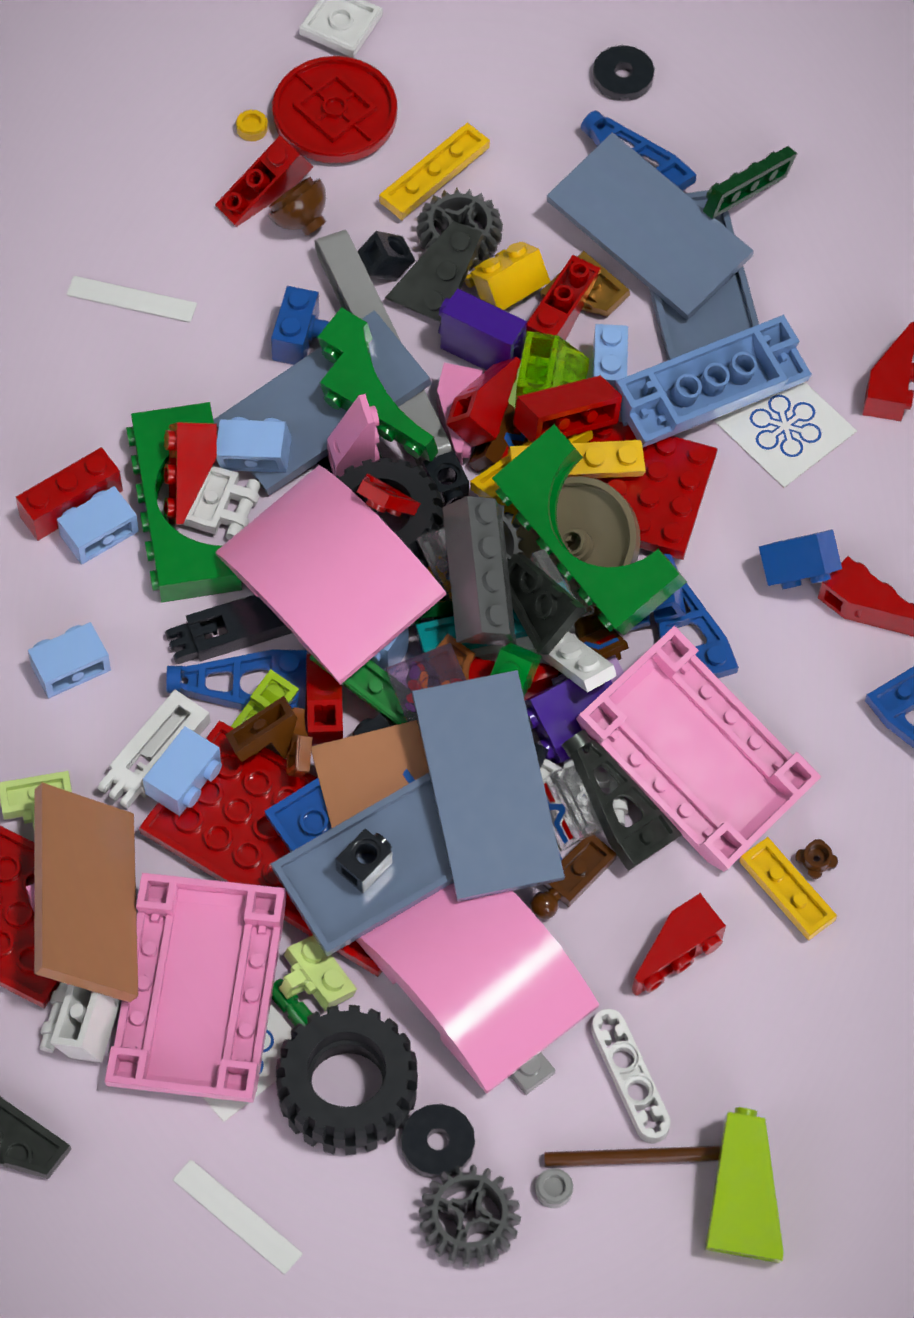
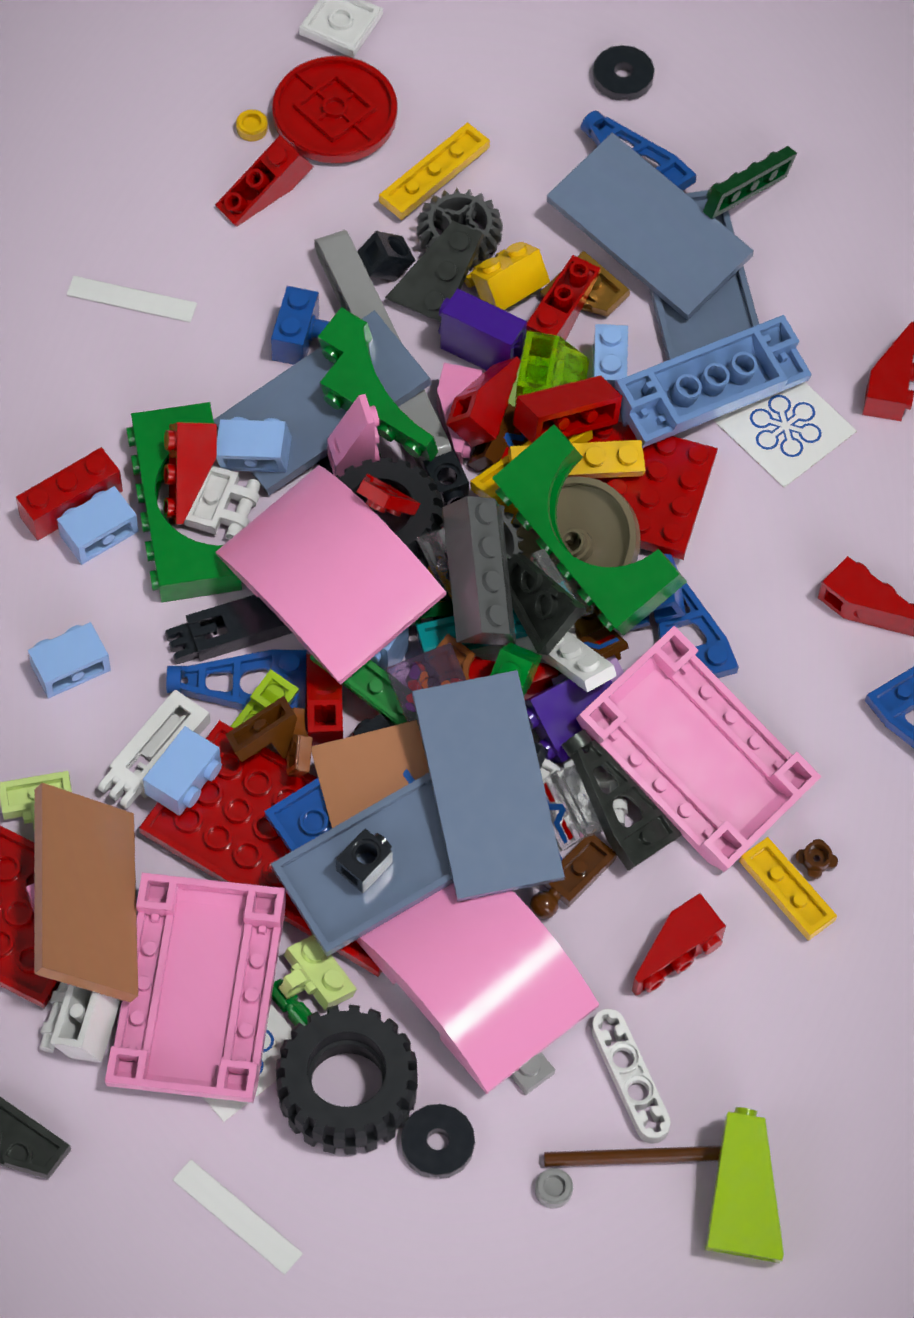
(300, 207): reddish brown piece -> none
(484, 1223): dark grey gear -> none
(800, 558): blue brick -> none

